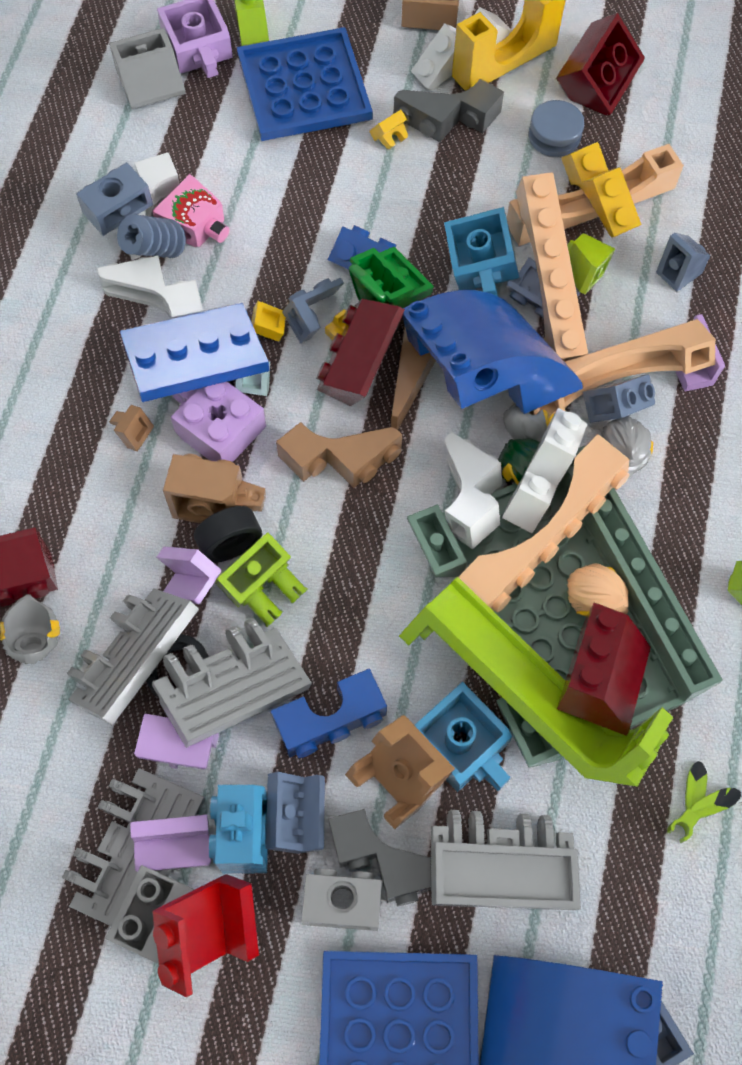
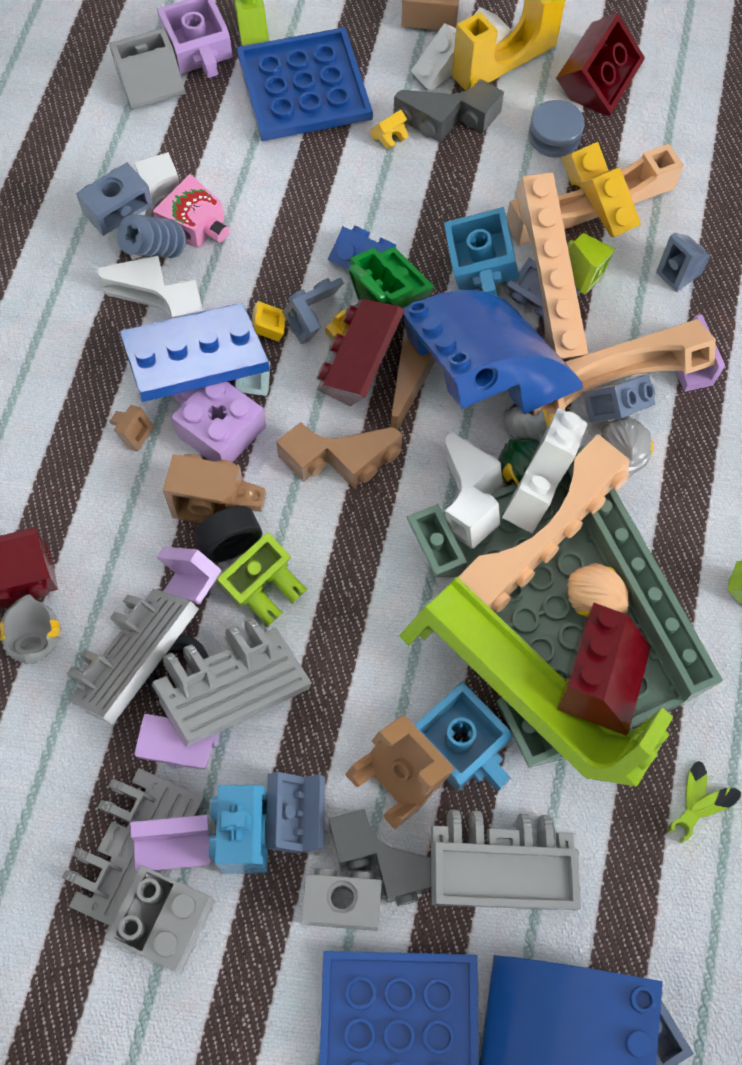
(204, 928): red panel -> none
(304, 730): blue arch -> none

